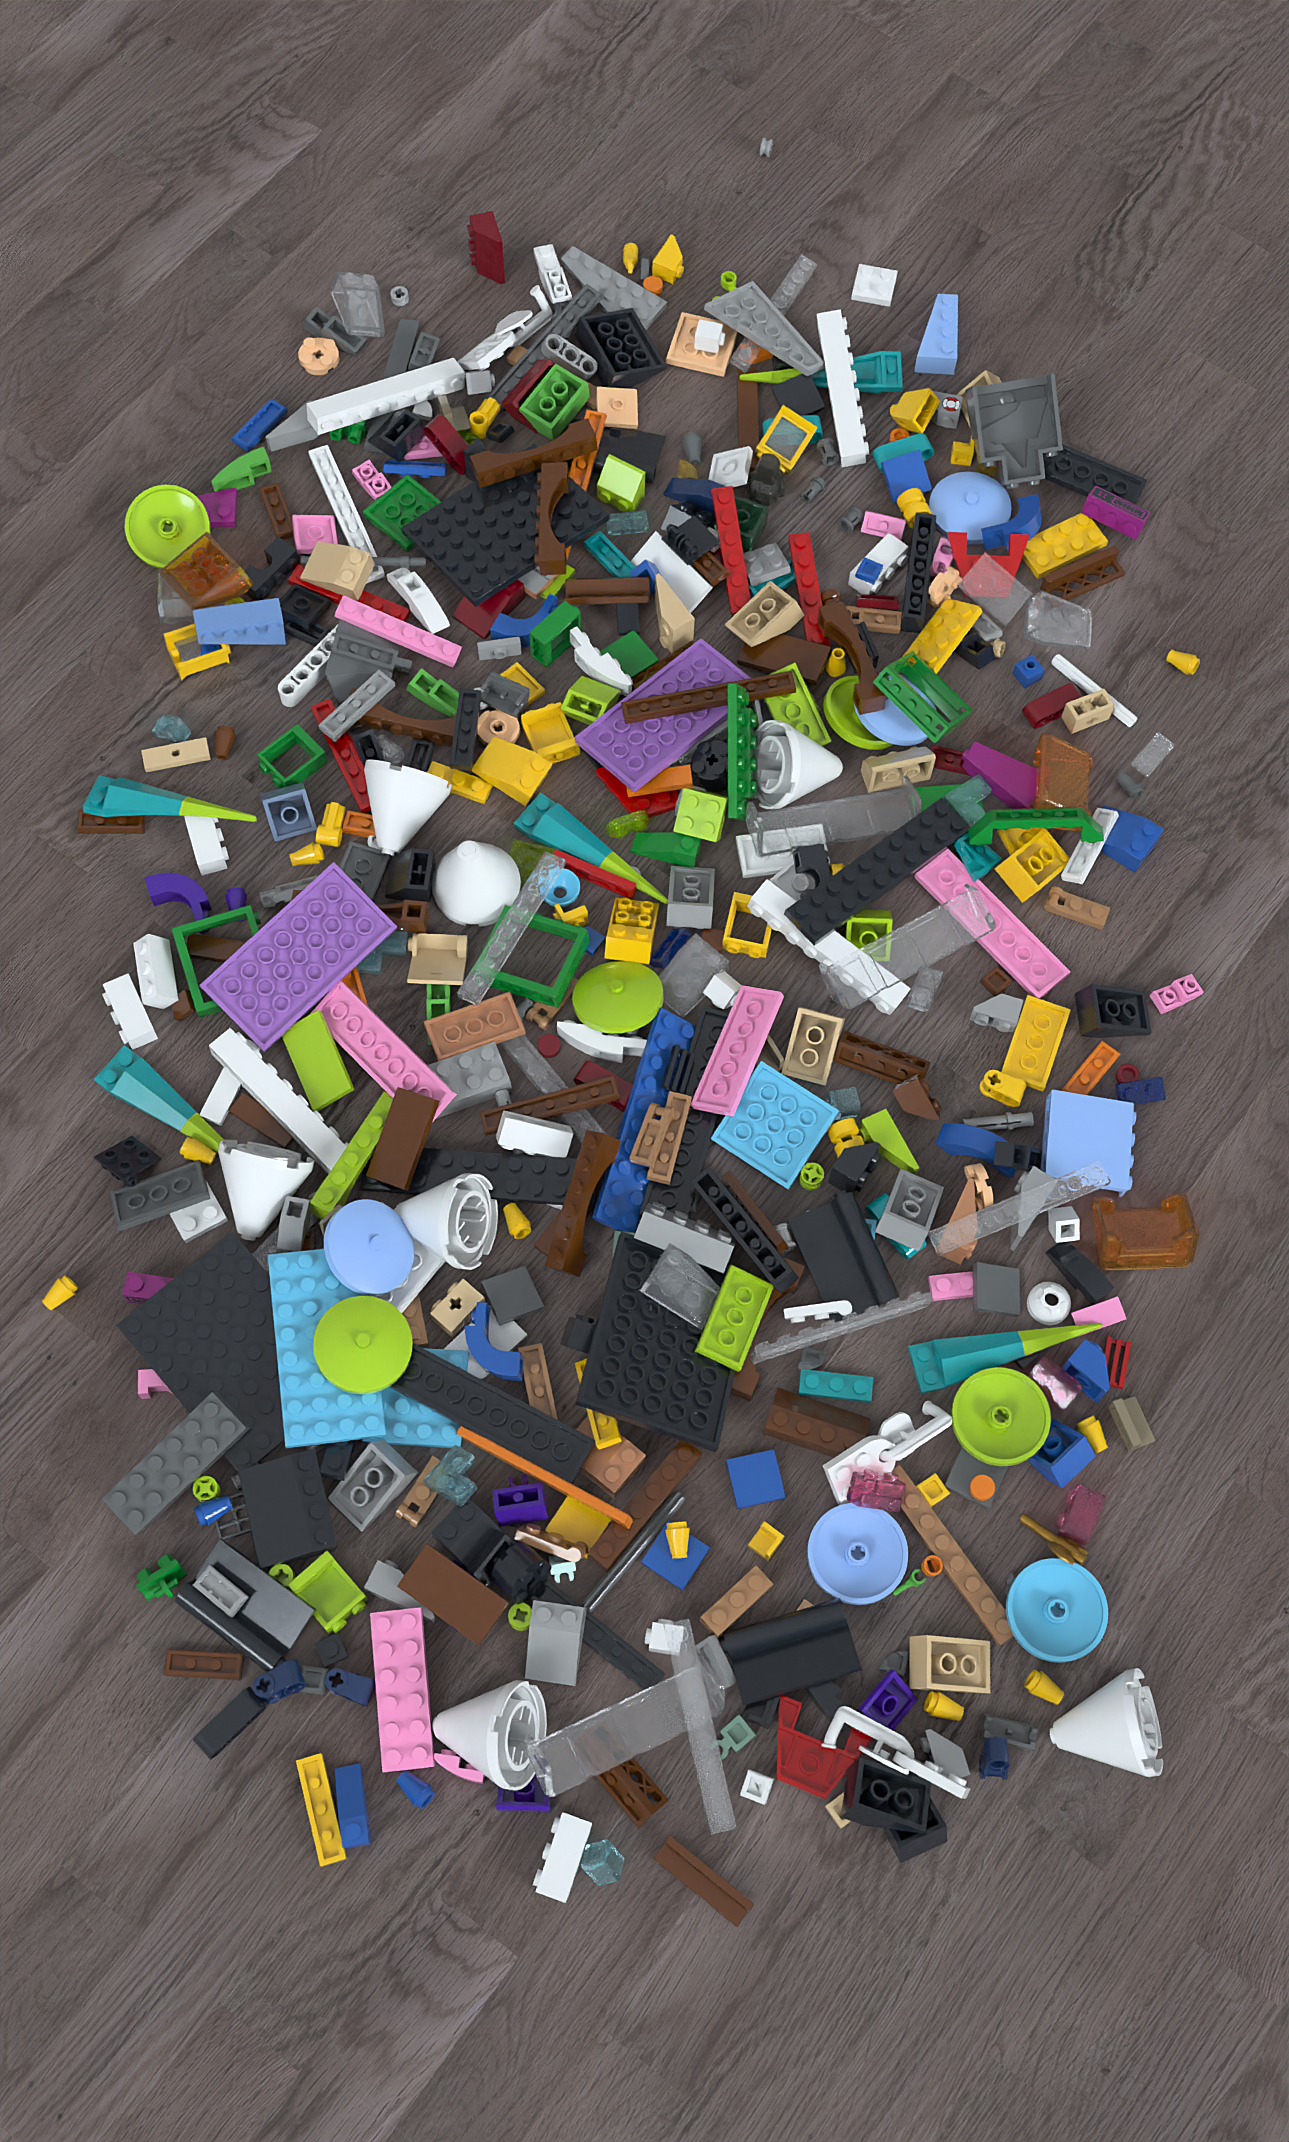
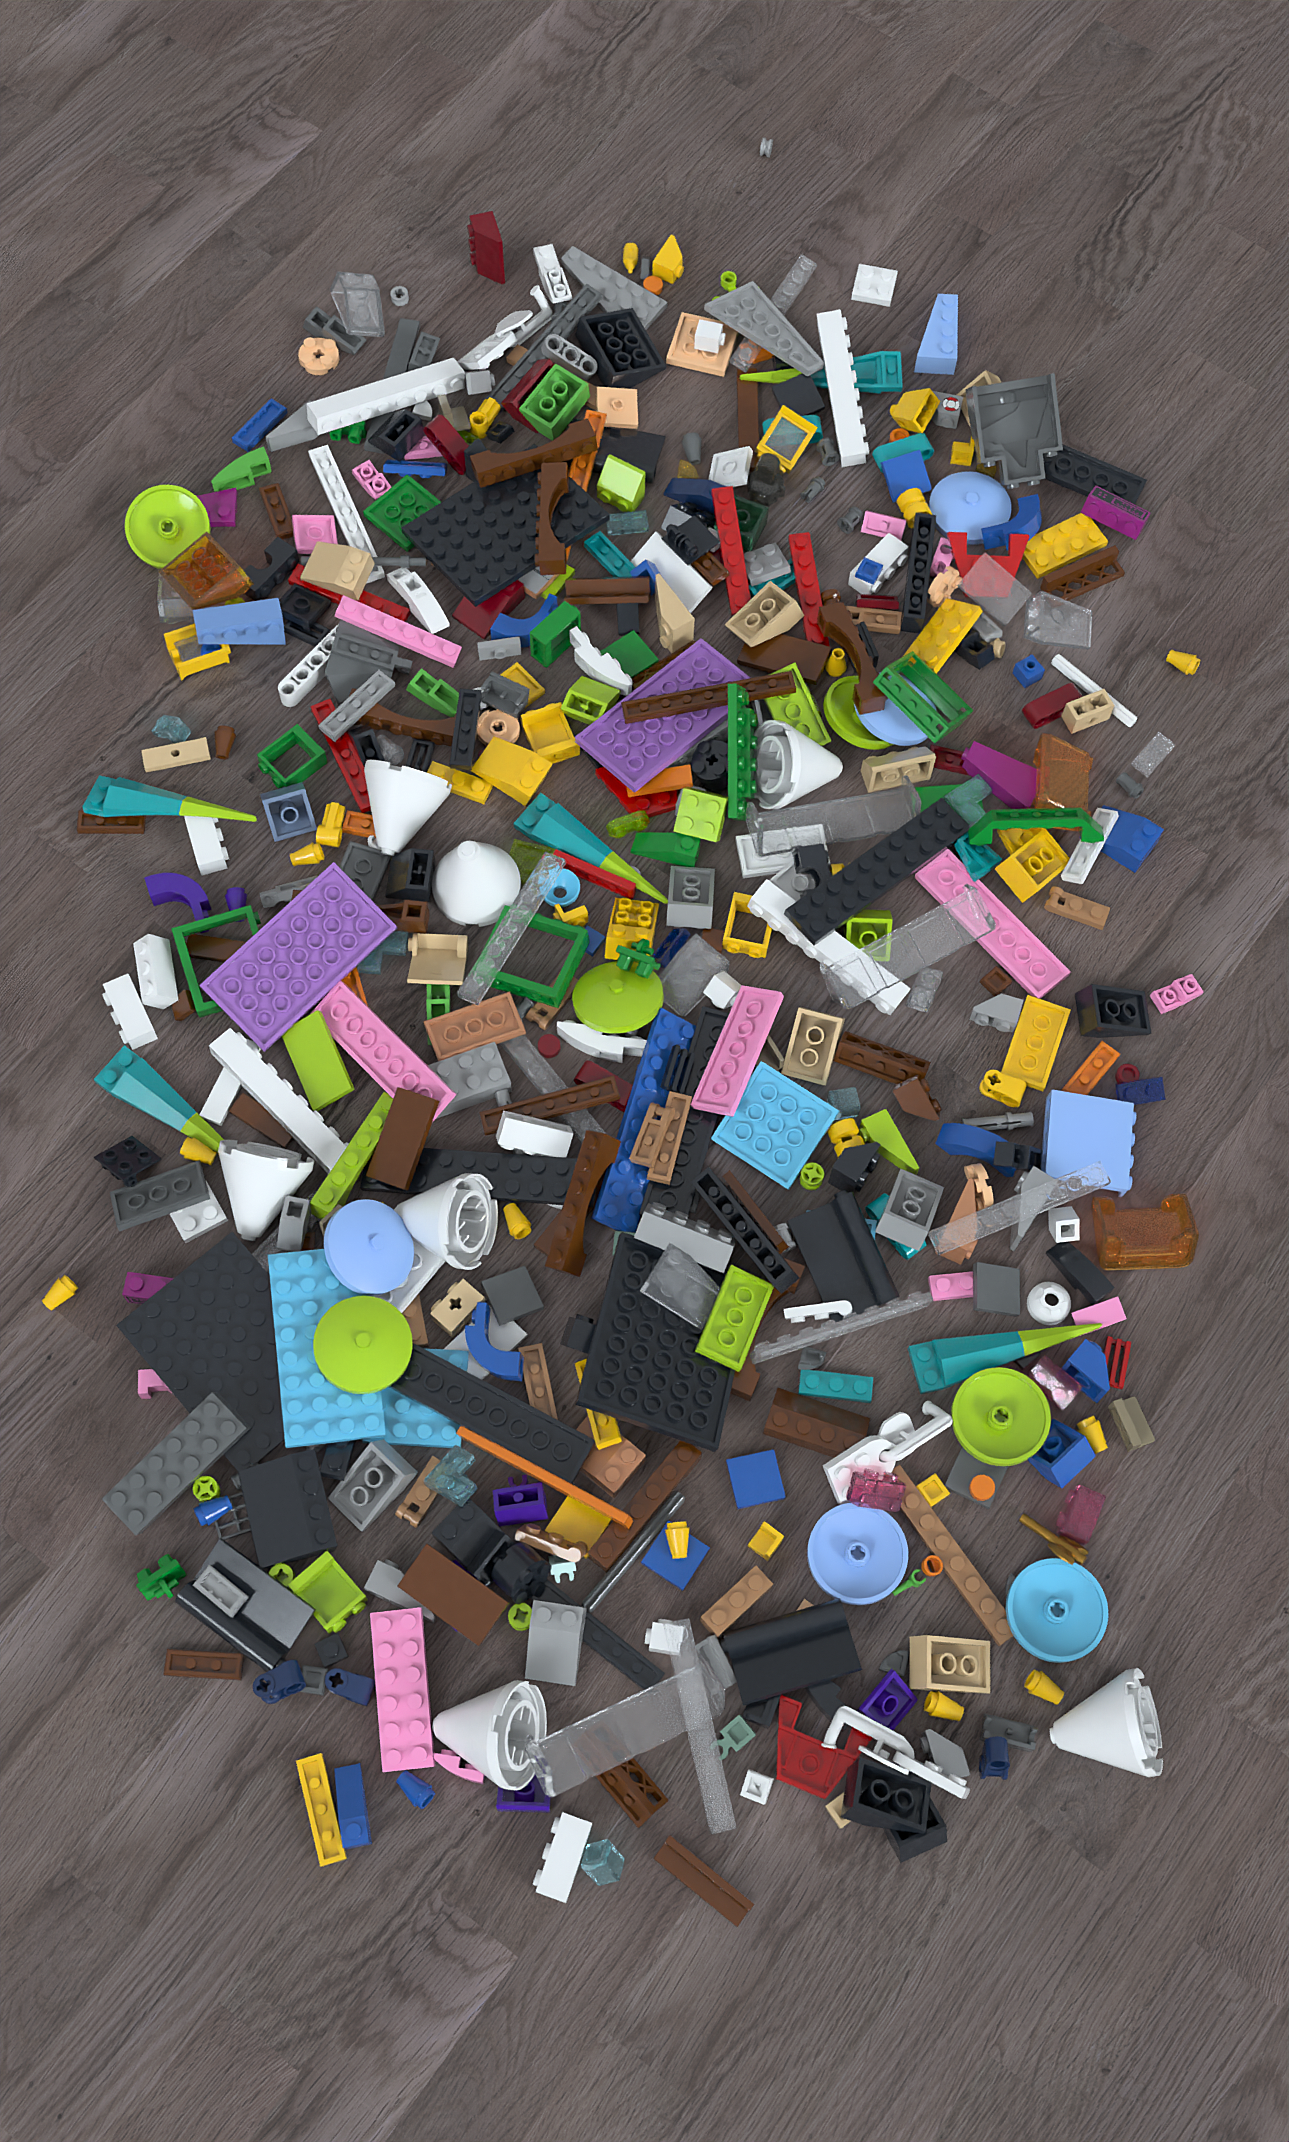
(229, 1723): black beam -> none
(628, 956): none -> green hips

